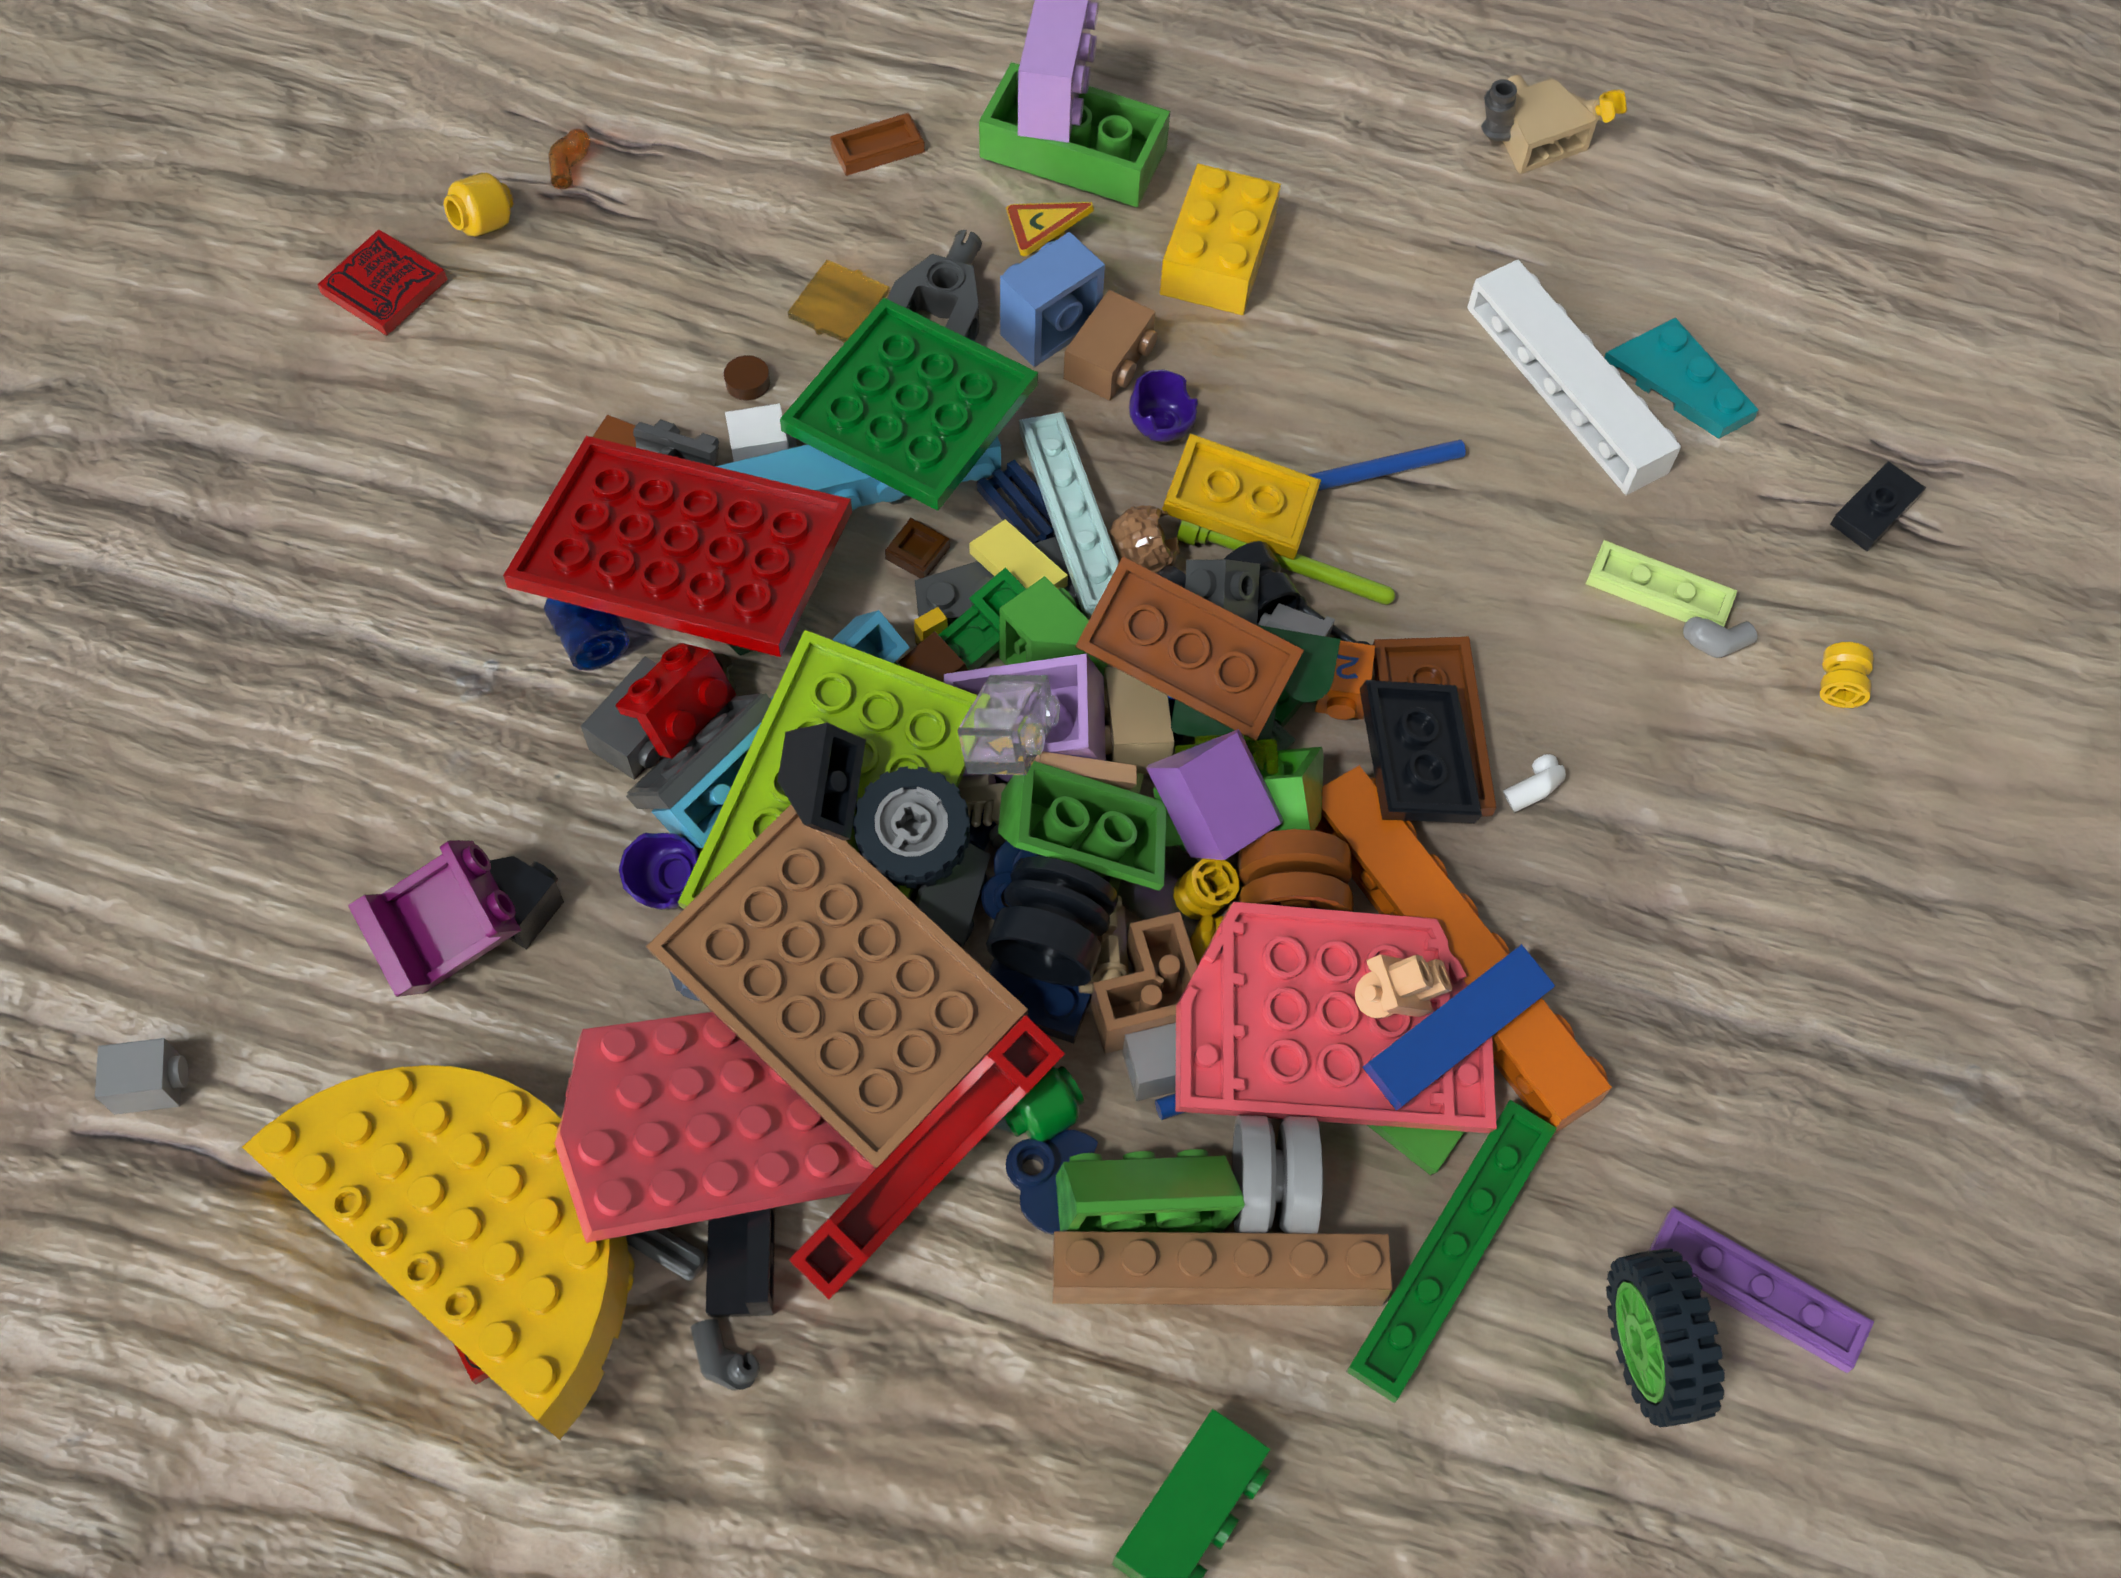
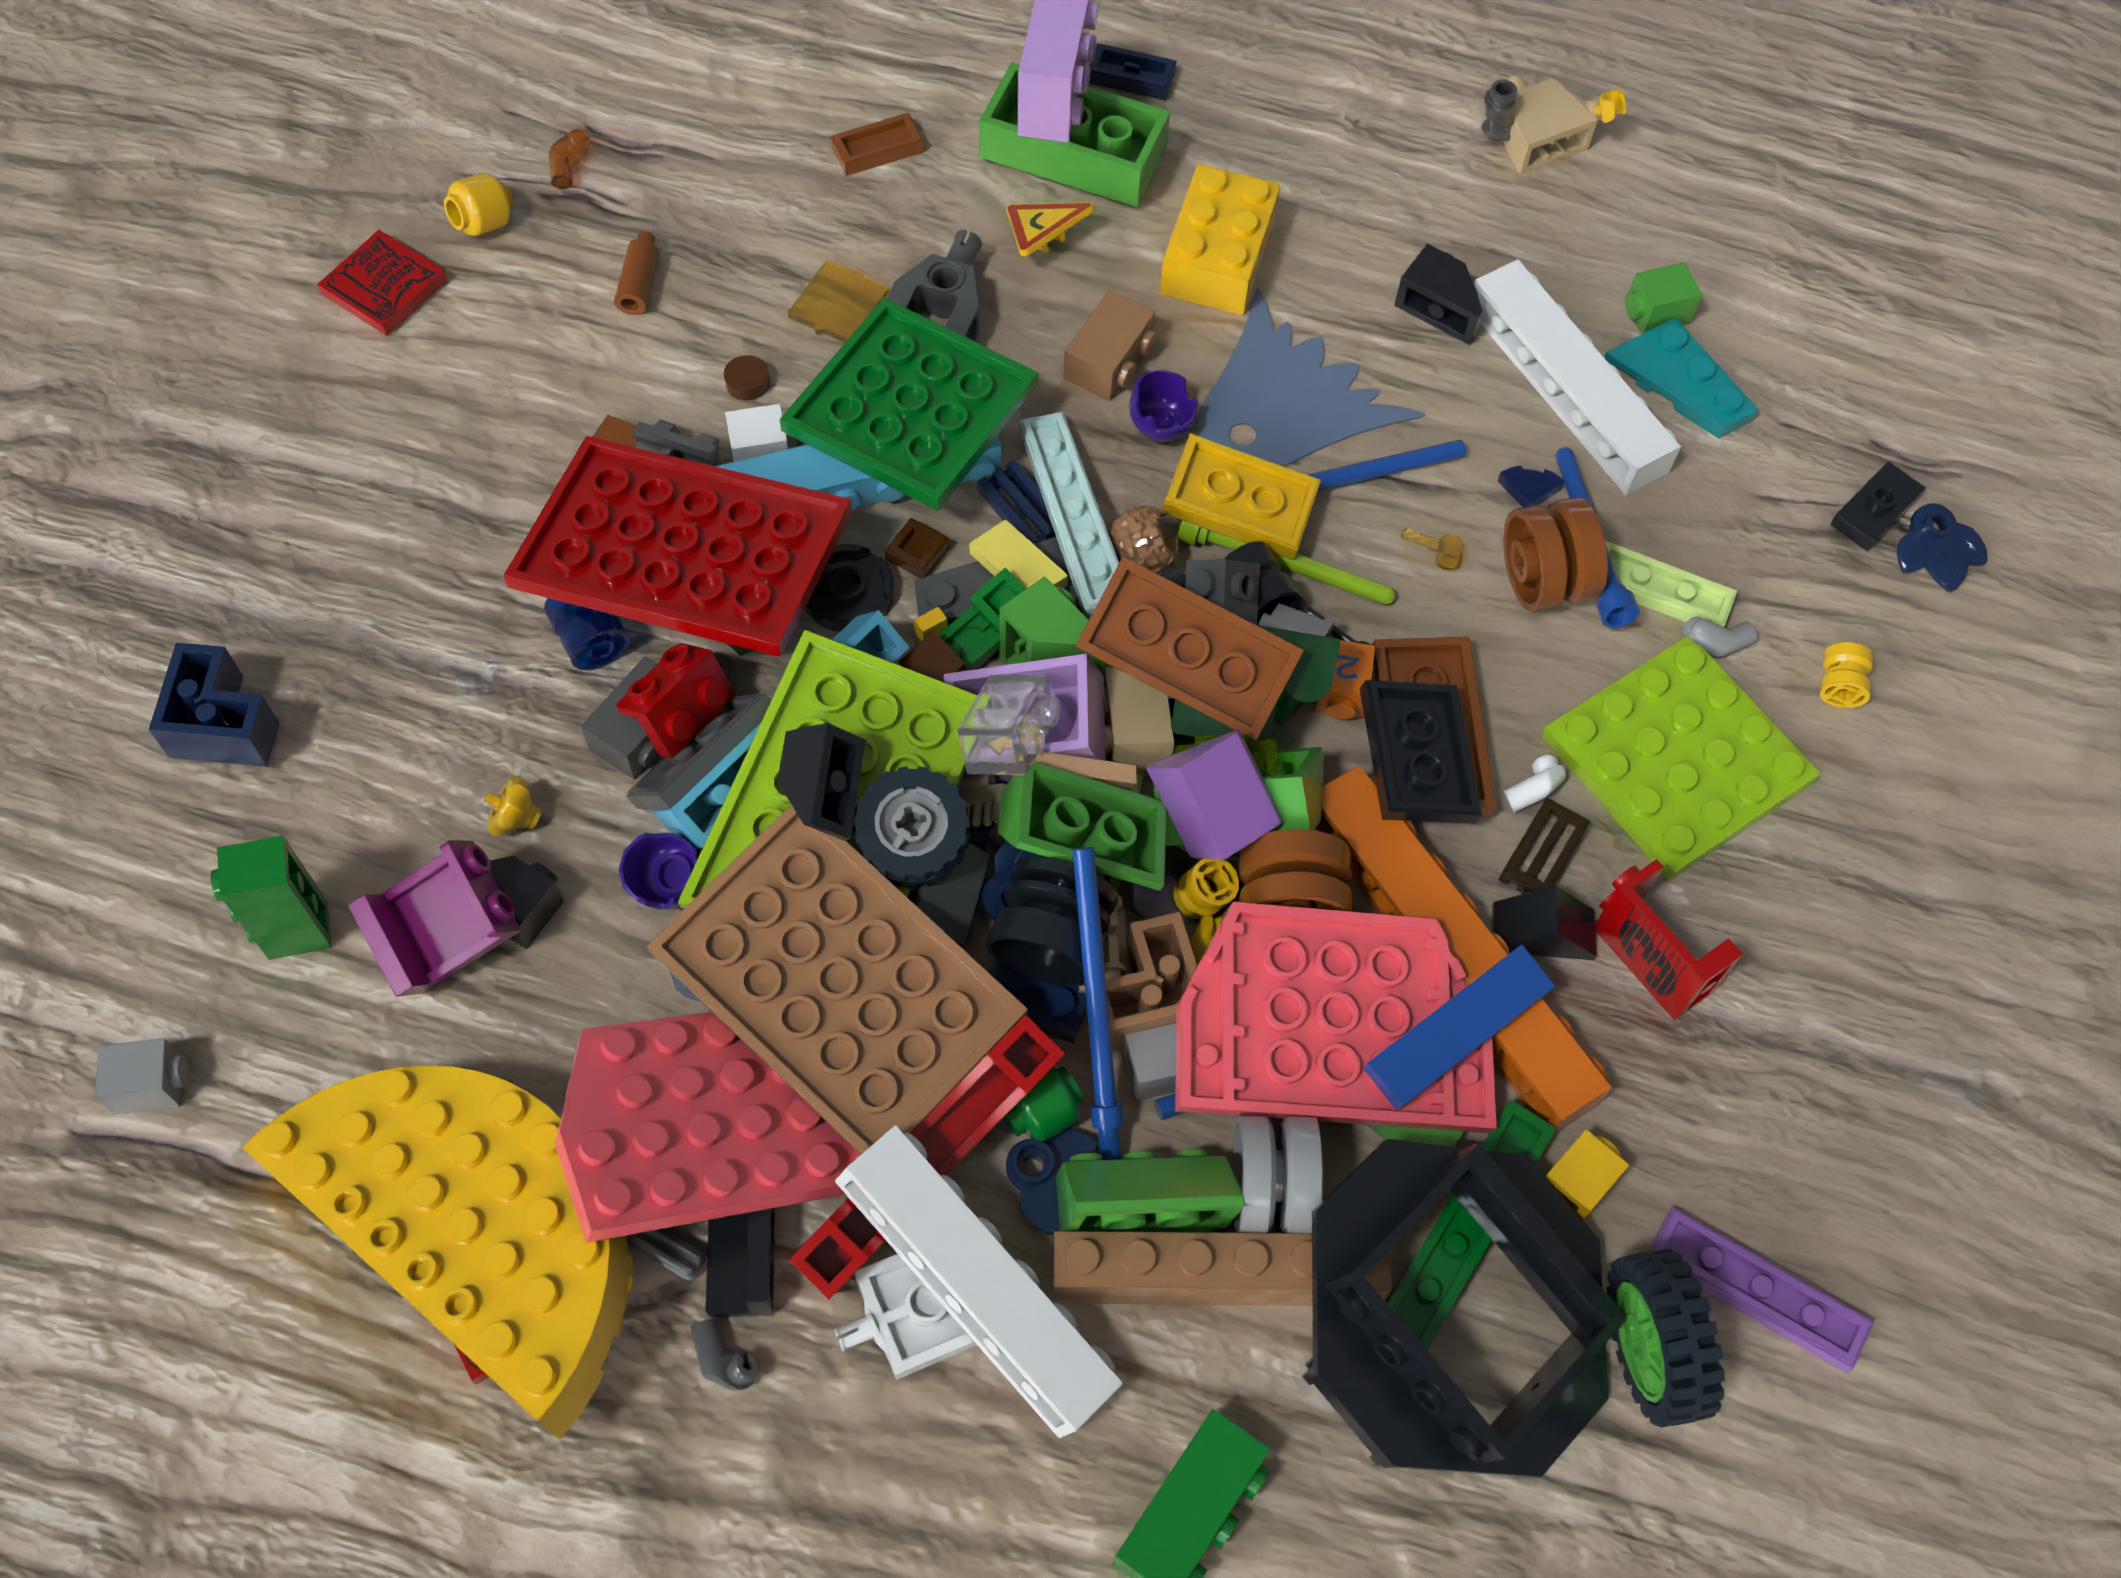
(205, 714): none -> dark blue brick
(272, 897): none -> green brick
(512, 808): none -> yellow piece
(637, 274): none -> dark orange cylinder
(851, 586): none -> black tile
(903, 1319): none -> white plate
(980, 1281): none -> white brick
(1049, 297): medium blue brick -> none
(1106, 1111): none -> blue bar
(1129, 72): none -> dark blue tile
(1288, 395): none -> sand blue piece
(1381, 1372): none -> black hinge
(1401, 986): light nougat hips -> none
(1441, 294): none -> black slope
(1448, 547): none -> clear yellow hand
(1526, 881): none -> dark brown tile
(1530, 486): none -> clear blue tile
(1546, 924): none -> black slope
(1555, 553): none -> dark orange wheel
(1587, 1172): none -> yellow brick
(1616, 604): none -> blue piece
(1652, 949): none -> red panel
(1661, 296): none -> bright green brick
(1680, 756): none -> lime plate
(1941, 552): none -> dark blue plate

